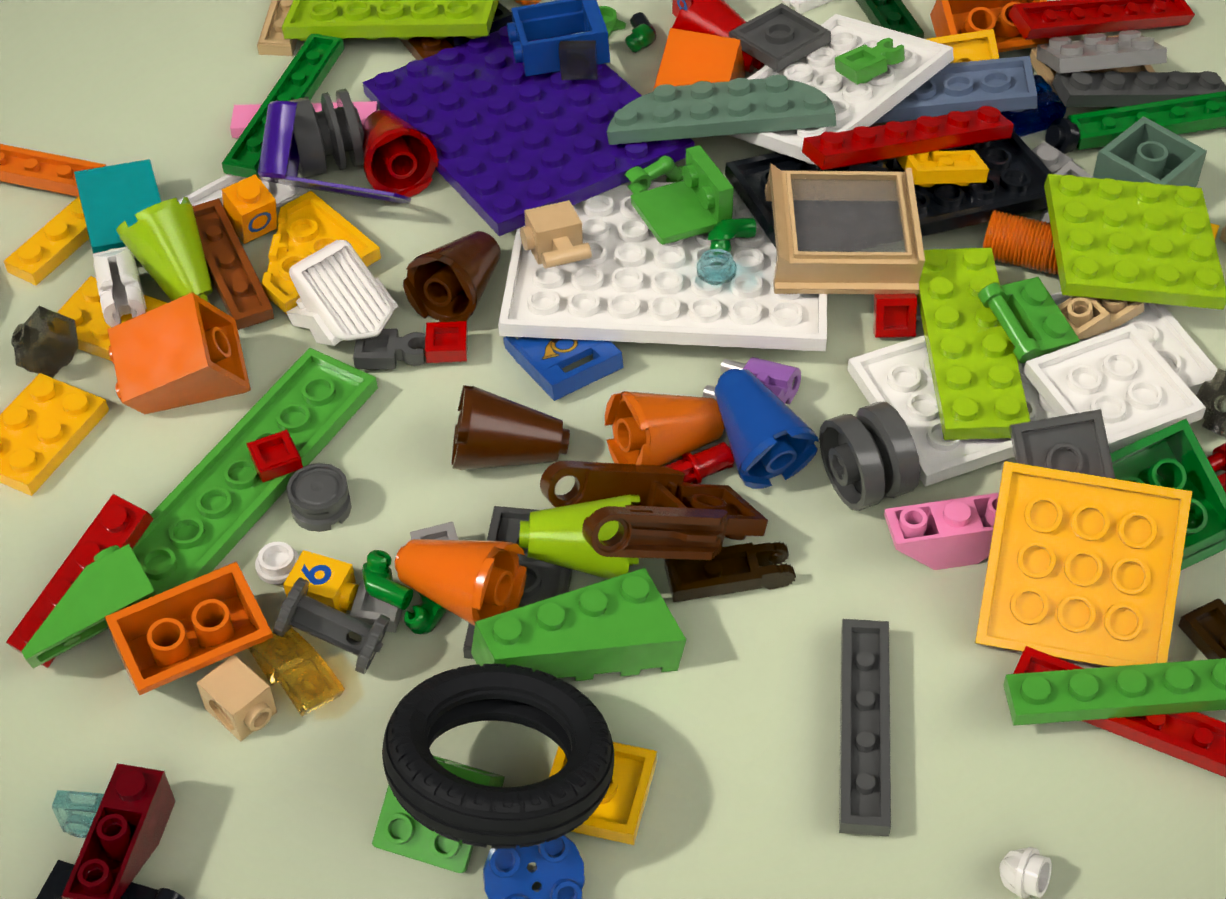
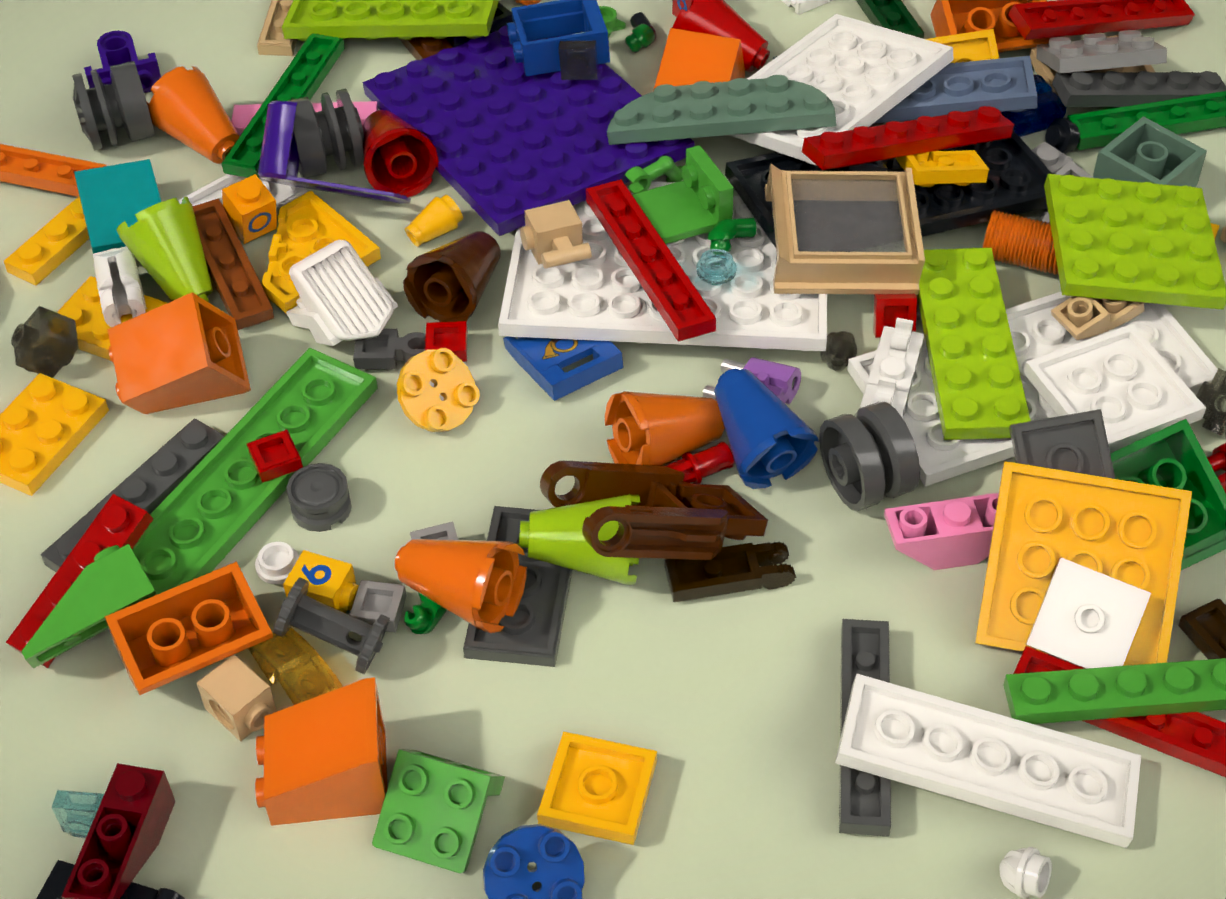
(113, 105): none -> dark grey wheel
(118, 48): none -> dark purple pin
(147, 484): none -> dark grey plate
(192, 113): none -> orange cone
(324, 757): none -> orange slope
(380, 583): green arm -> none
(434, 220): none -> yellow cone
(450, 379): none -> yellow plate
(492, 814): black tyre -> none
(504, 433): reddish brown cone -> none
(586, 631): bright green wedge -> none
(651, 261): none -> red plate
(780, 37): dark grey tile -> none
(839, 349): none -> clear smoke plate
(865, 62): bright green plate -> none
(894, 366): none -> white plate
(991, 760): none -> white plate
(1029, 317): bright green plate -> none
(1087, 617): none -> white plate

